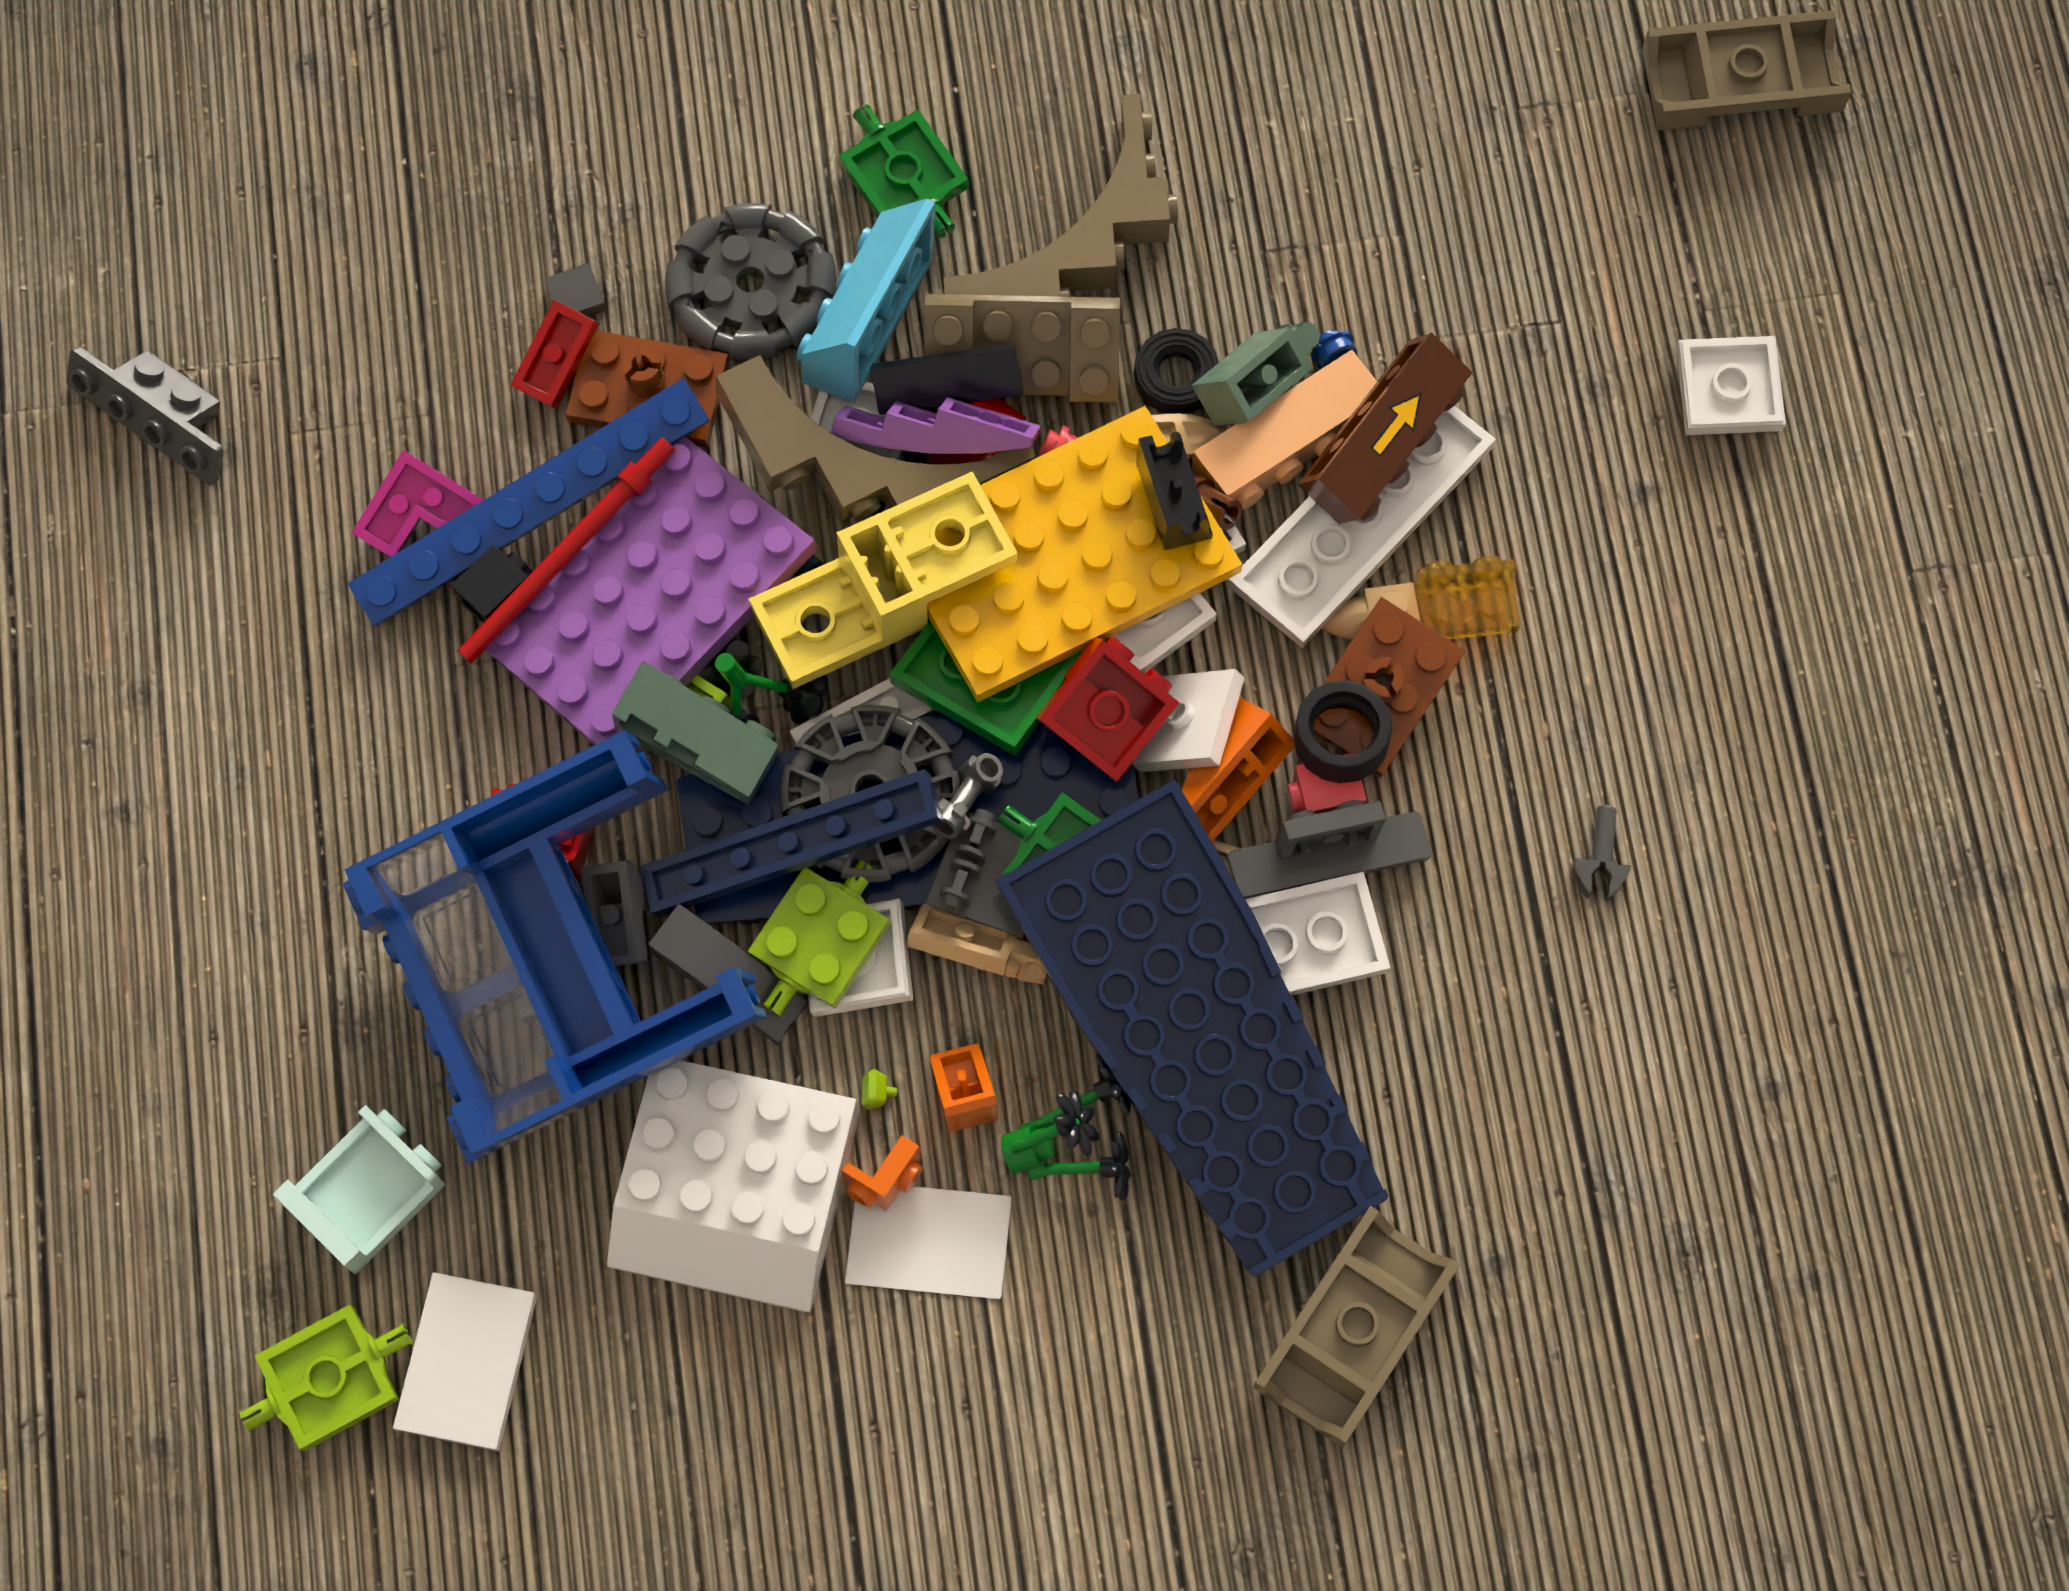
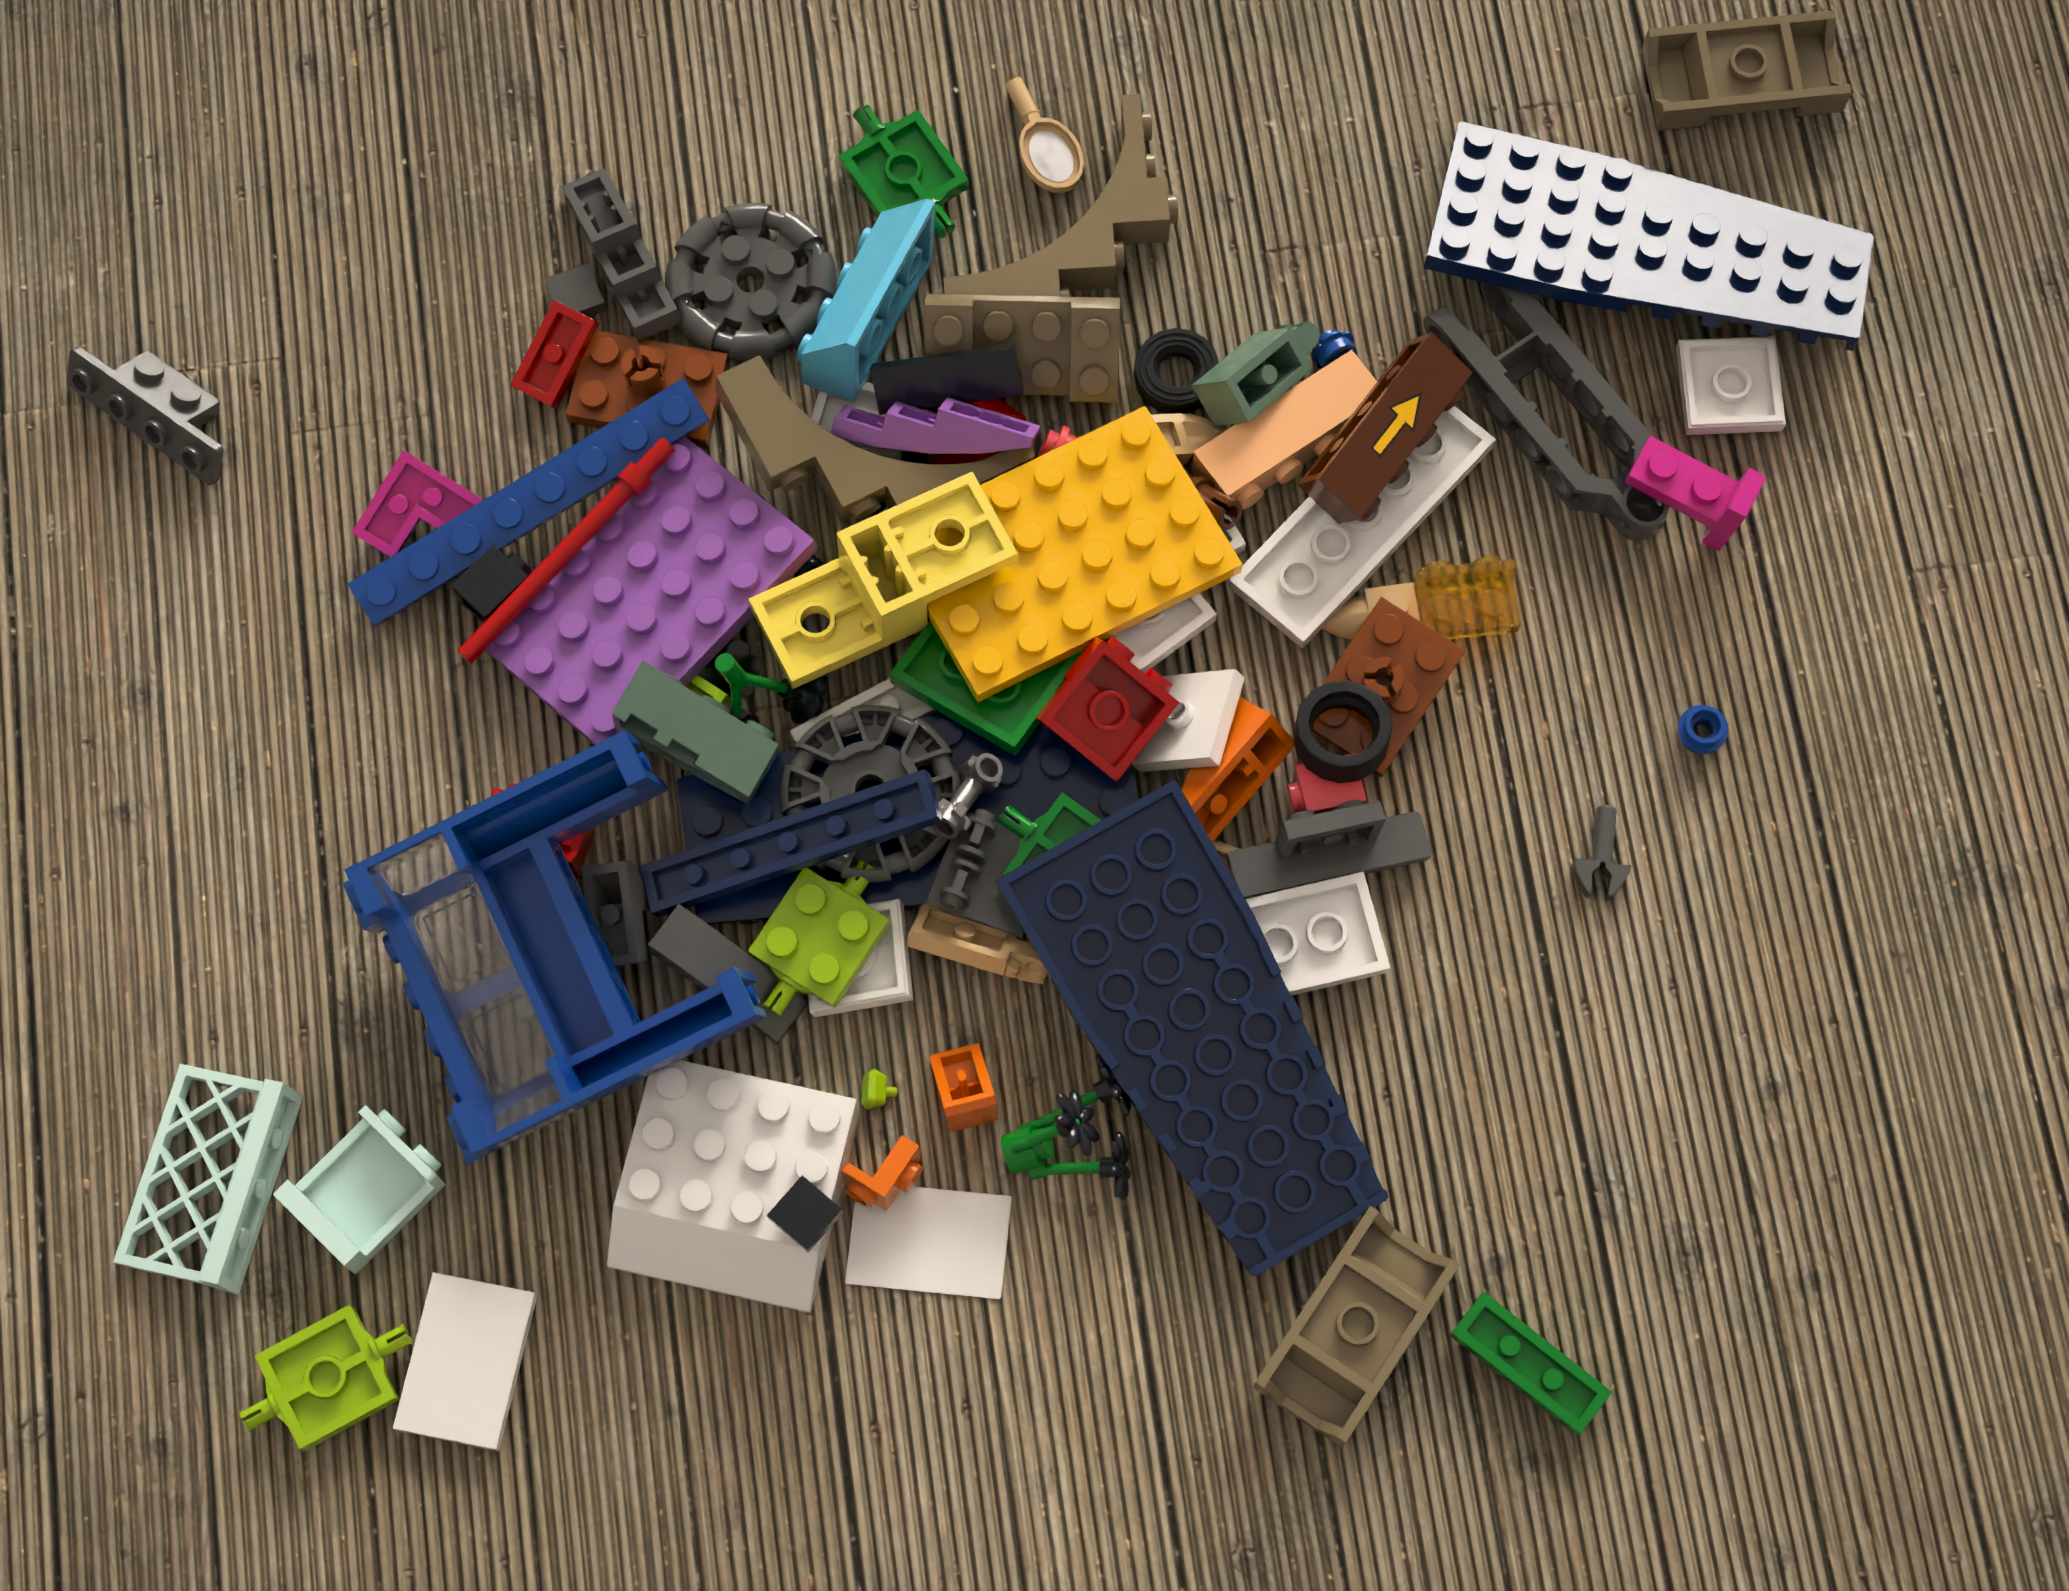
(244, 1198): none -> light aqua fence
(621, 254): none -> dark grey slope
(805, 1213): none -> black tile
(1045, 145): none -> tan piece
(1172, 492): black hinge -> none
(1530, 1364): none -> green plate
(1547, 346): none -> dark grey piece
(1628, 234): none -> wing
(1695, 489): none -> dark pink bracket
(1706, 716): none -> blue plate

